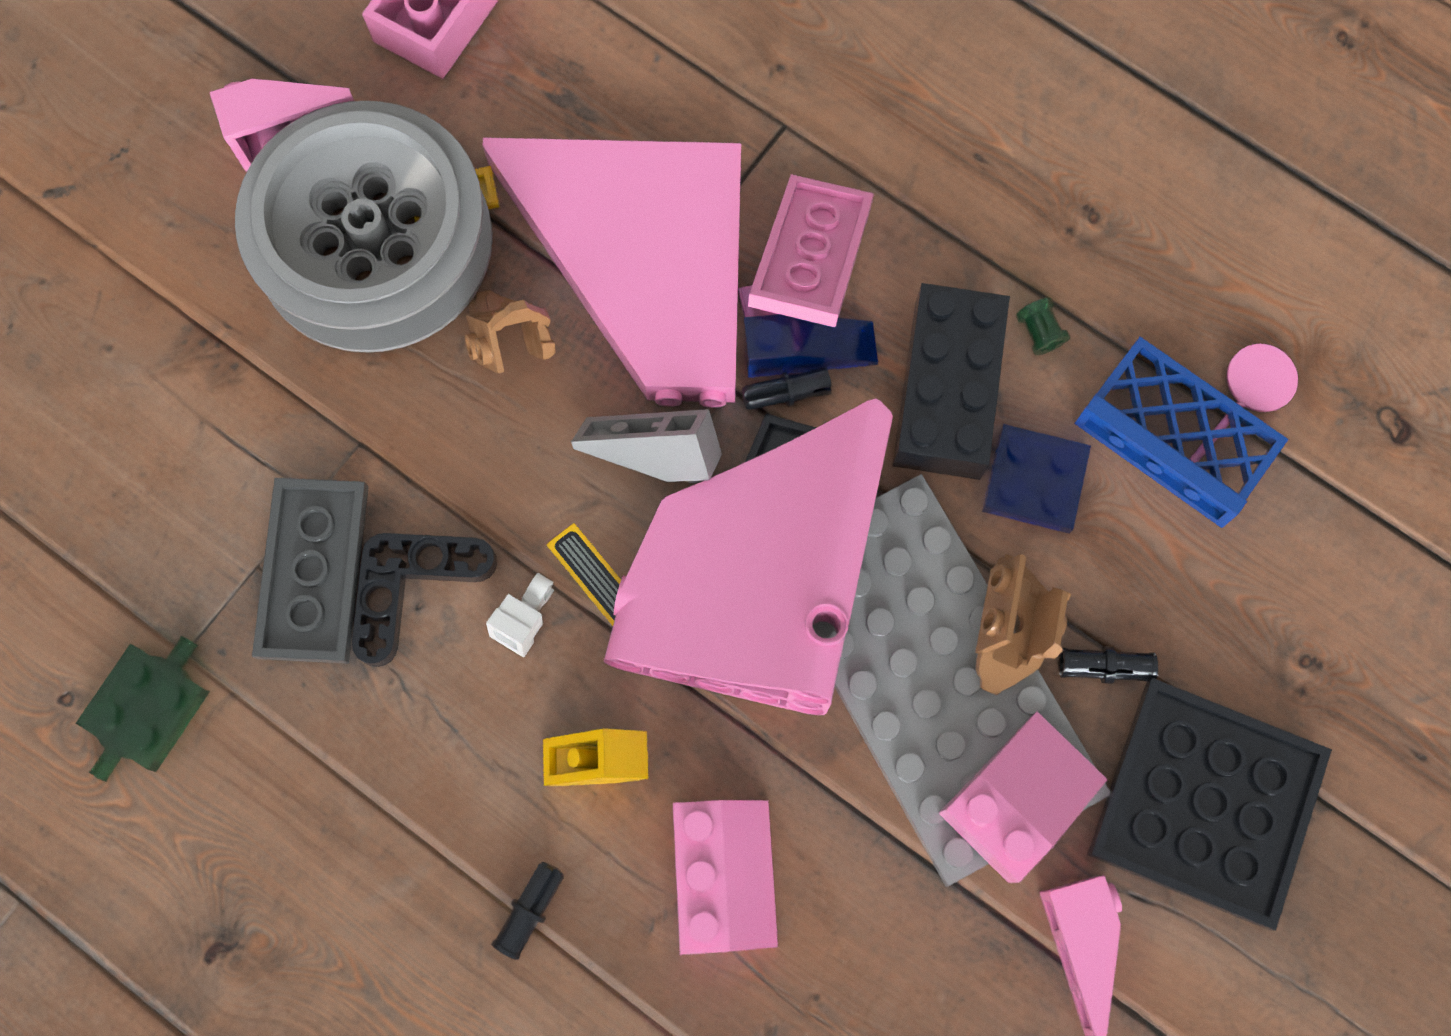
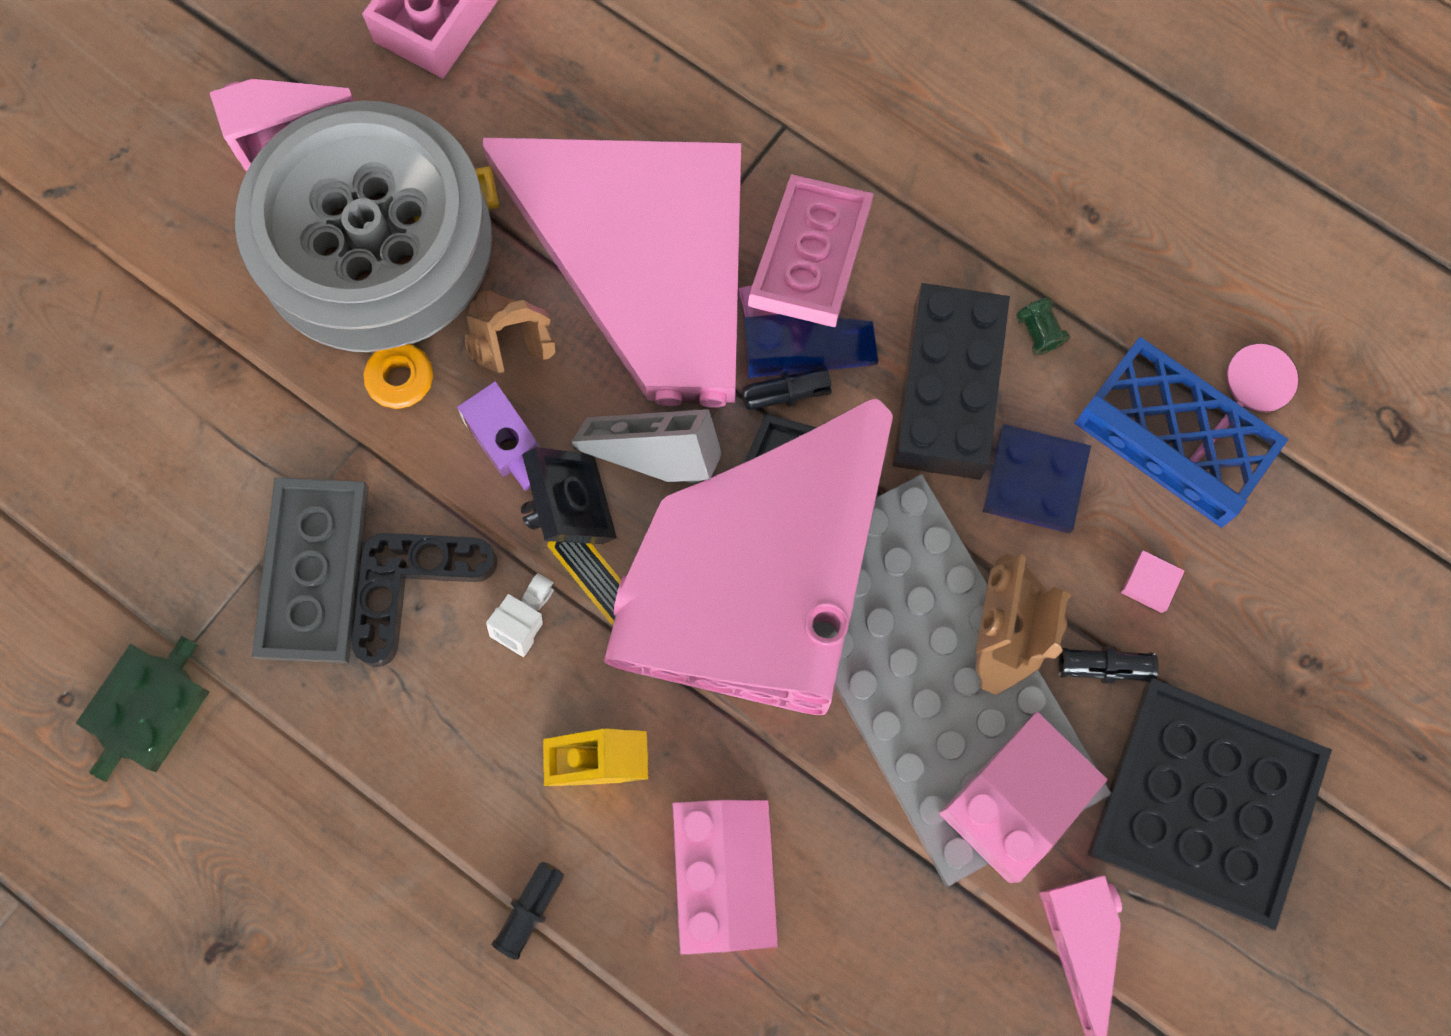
(386, 360): none -> light orange piece
(492, 422): none -> medium lavender torso
(567, 497): none -> black tile
(1152, 581): none -> bright pink tile

